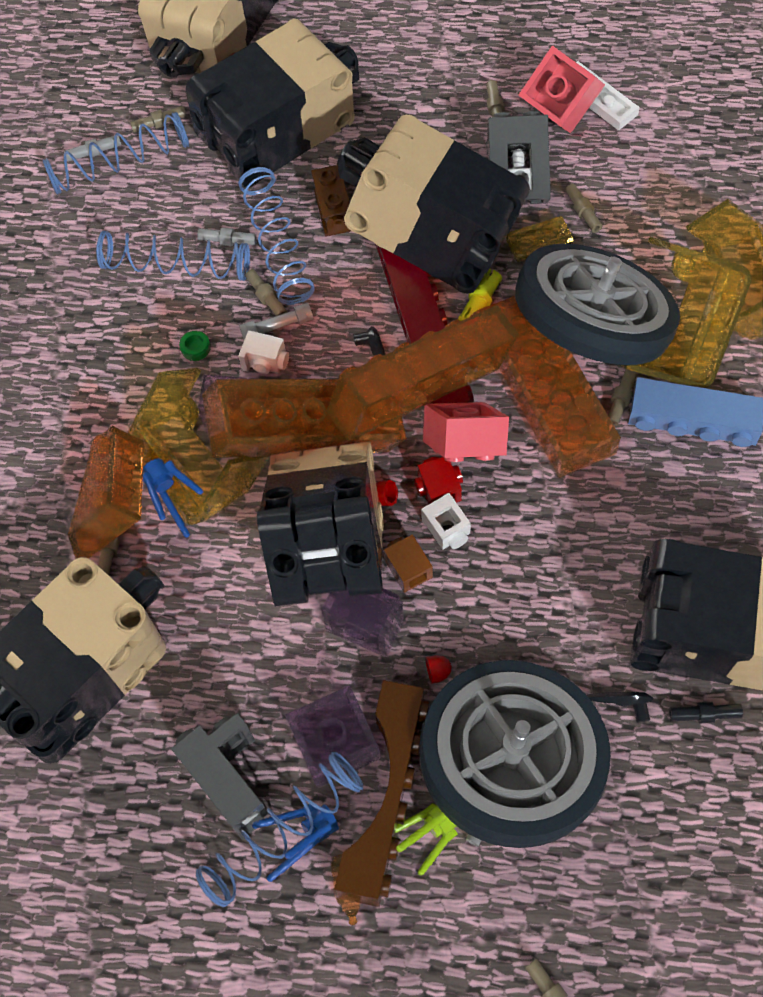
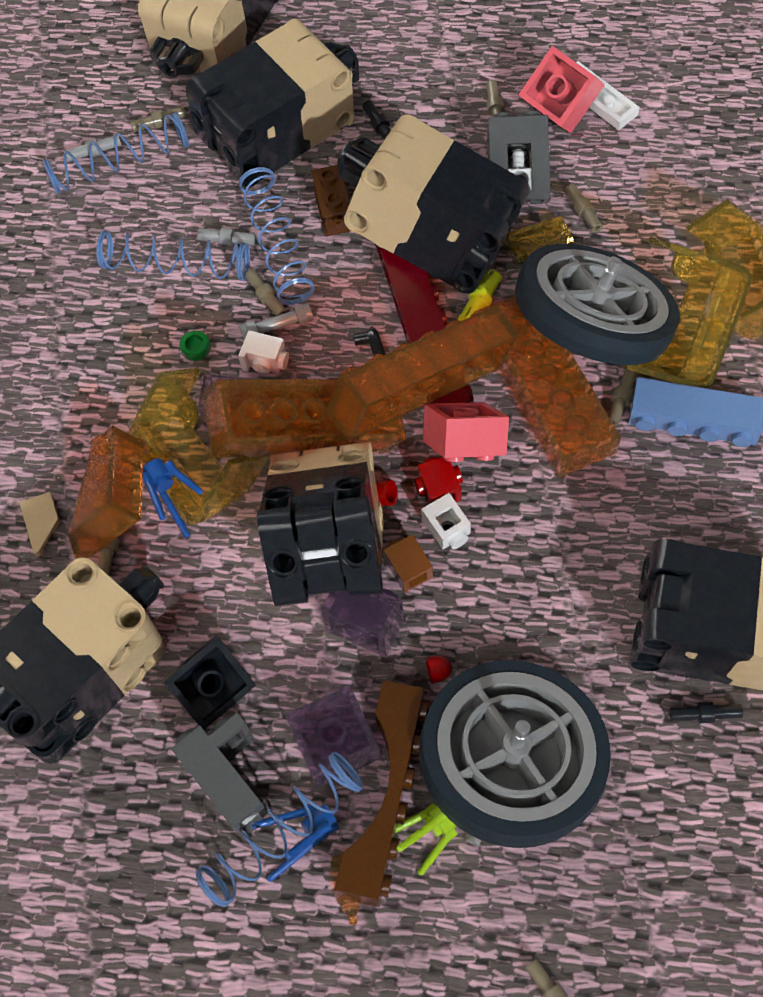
(40, 520): none -> tan tile
(209, 682): none -> black slope
(377, 120): none -> black bar
(636, 699): black bar -> none

